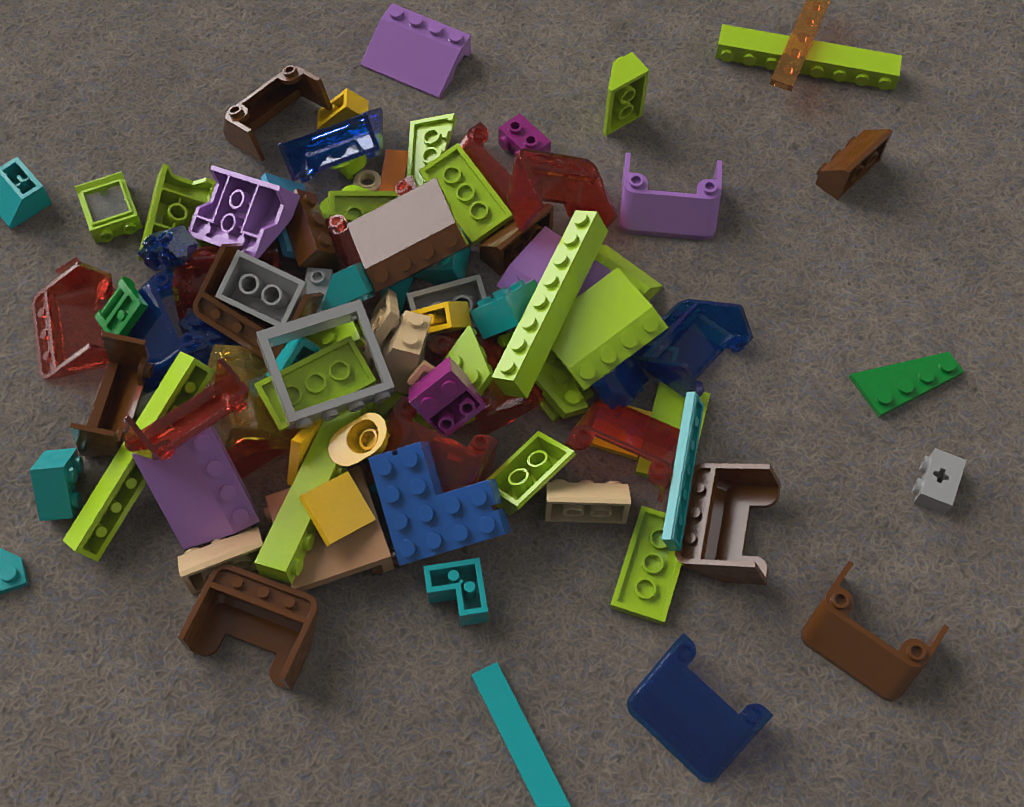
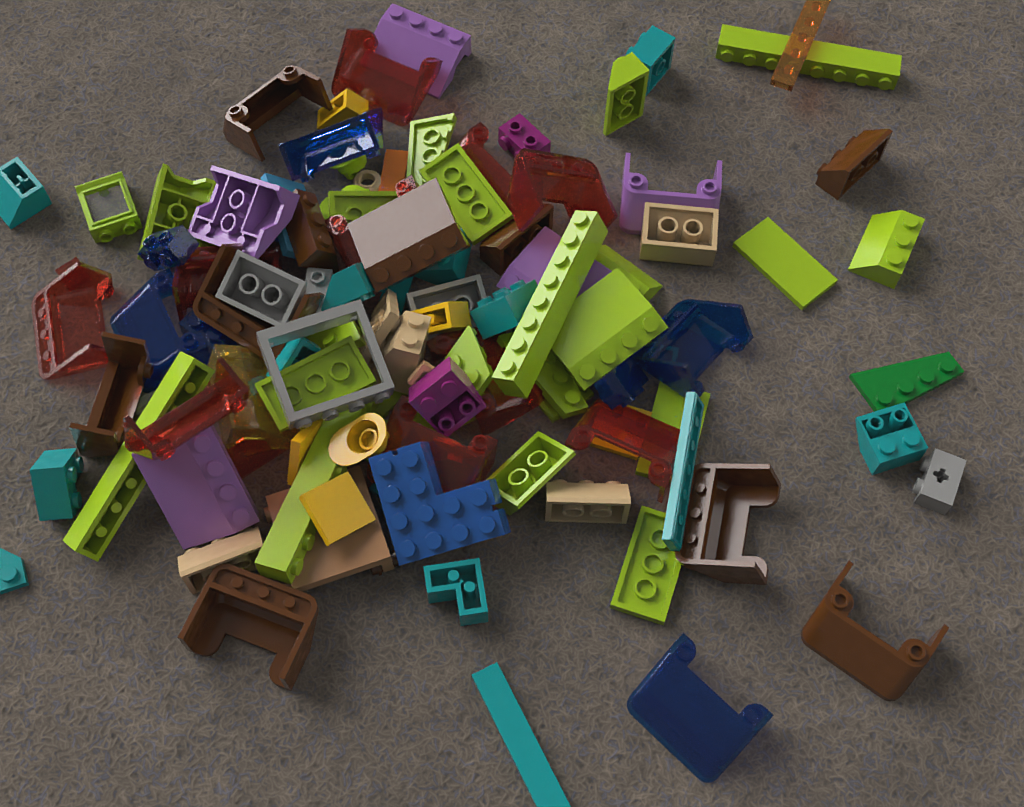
(122, 309): green plate -> none
(380, 79): none -> clear red windscreen
(655, 52): none -> teal brick
(679, 234): none -> tan slope
(785, 263): none -> lime tile
(886, 246): none -> lime slope
(889, 438): none -> teal slope

